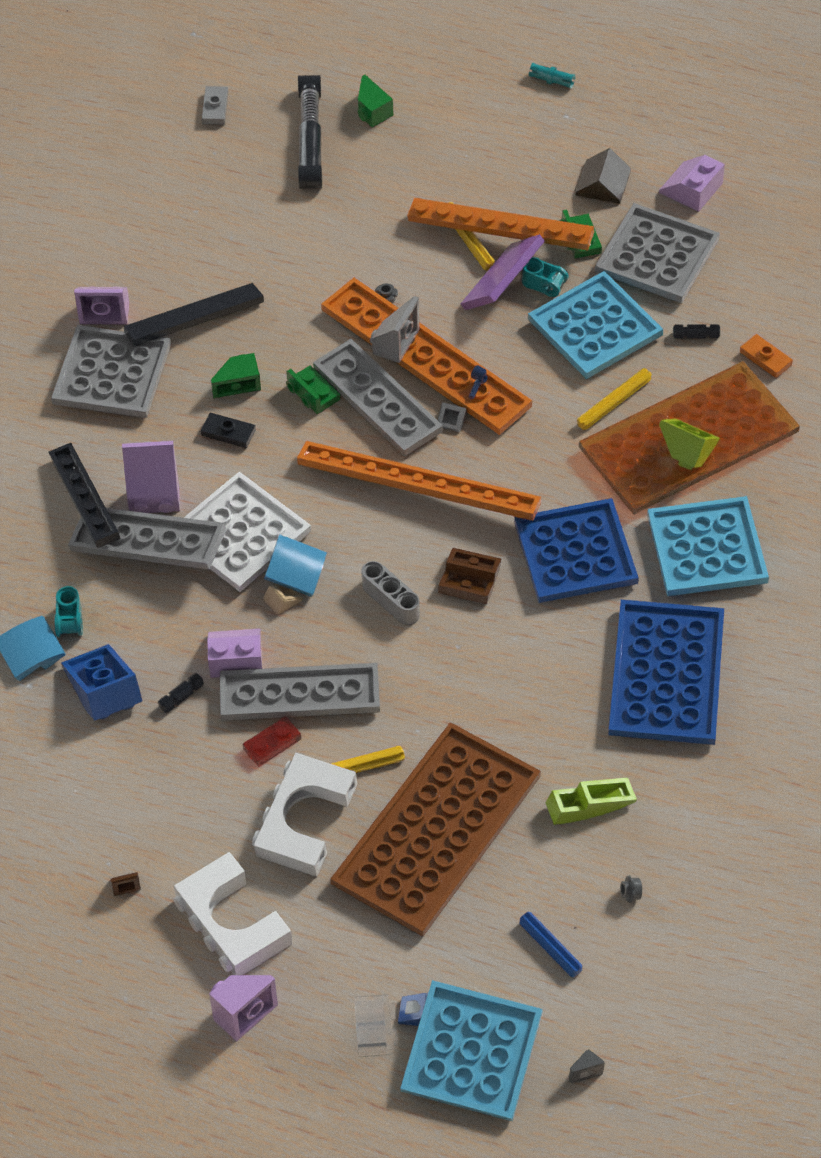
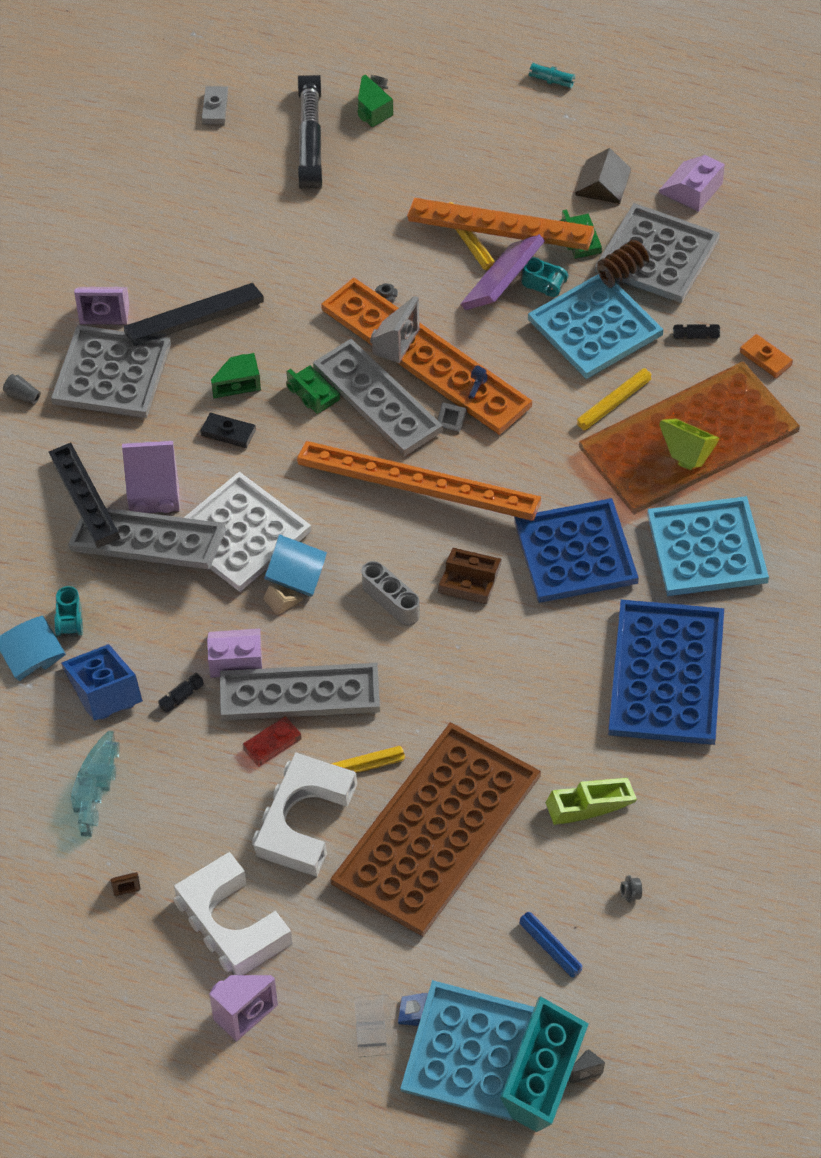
(20, 389): none -> dark grey cone
(92, 779): none -> clear light blue slope
(380, 81): none -> dark grey plate
(543, 1065): none -> teal slope
(622, 262): none -> reddish brown piece

